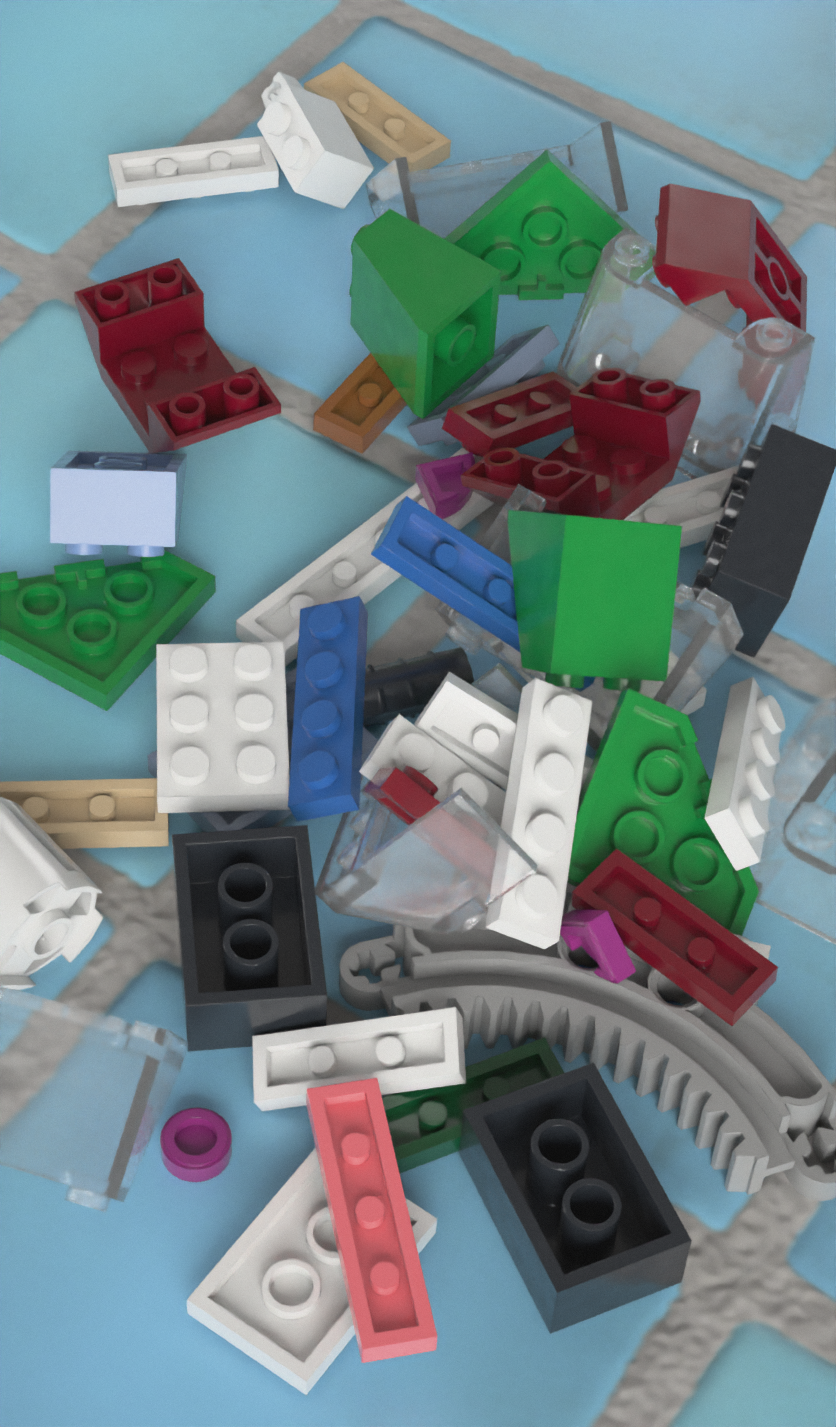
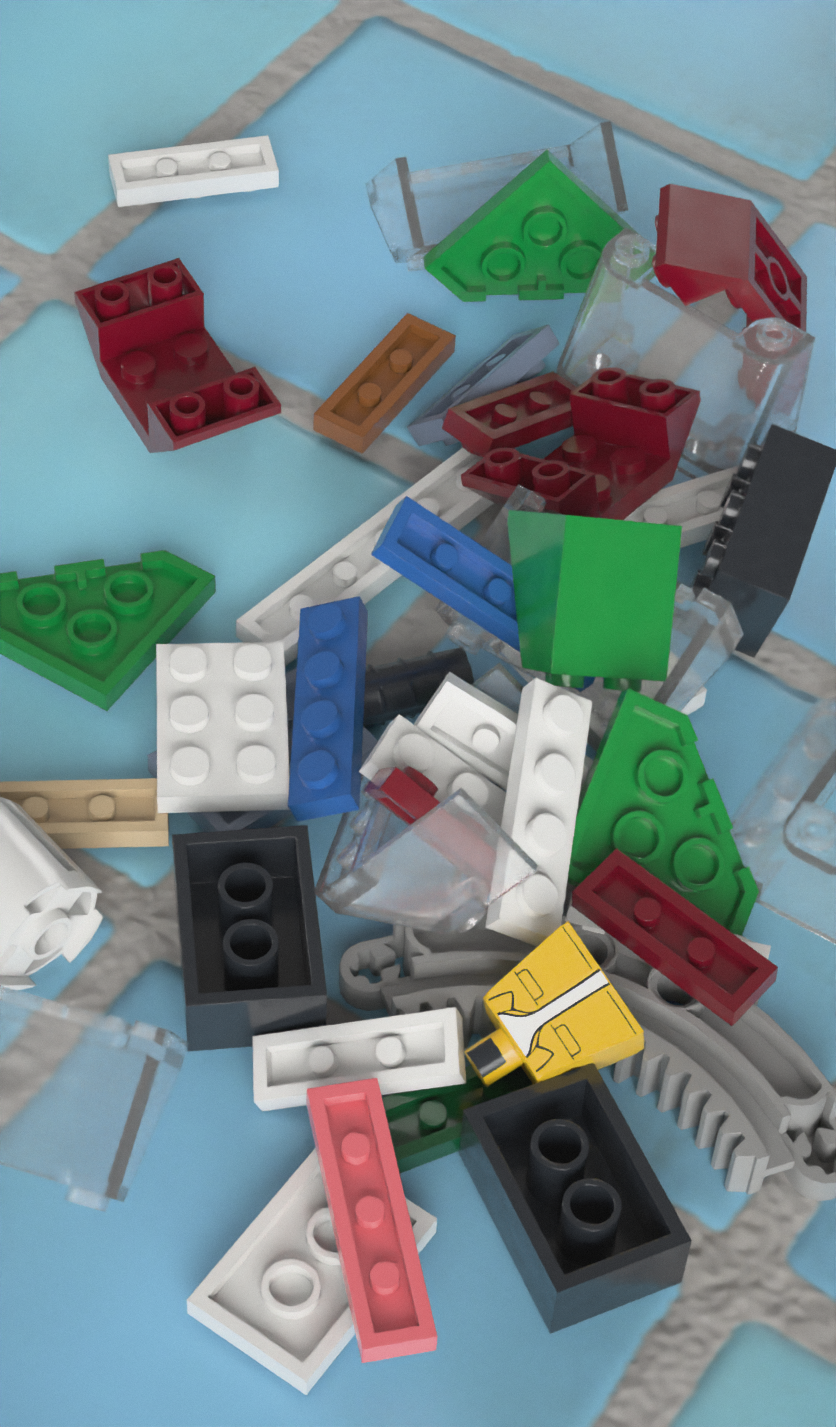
(117, 501): slope -> none
(196, 1144): magenta tile -> none
(312, 143): white hinge -> none
(380, 120): tan plate -> none
(422, 308): green slope -> none
(442, 484): magenta tile -> none
(554, 1015): none -> yellow torso
(600, 939): magenta tile -> none
(745, 773): white plate -> none

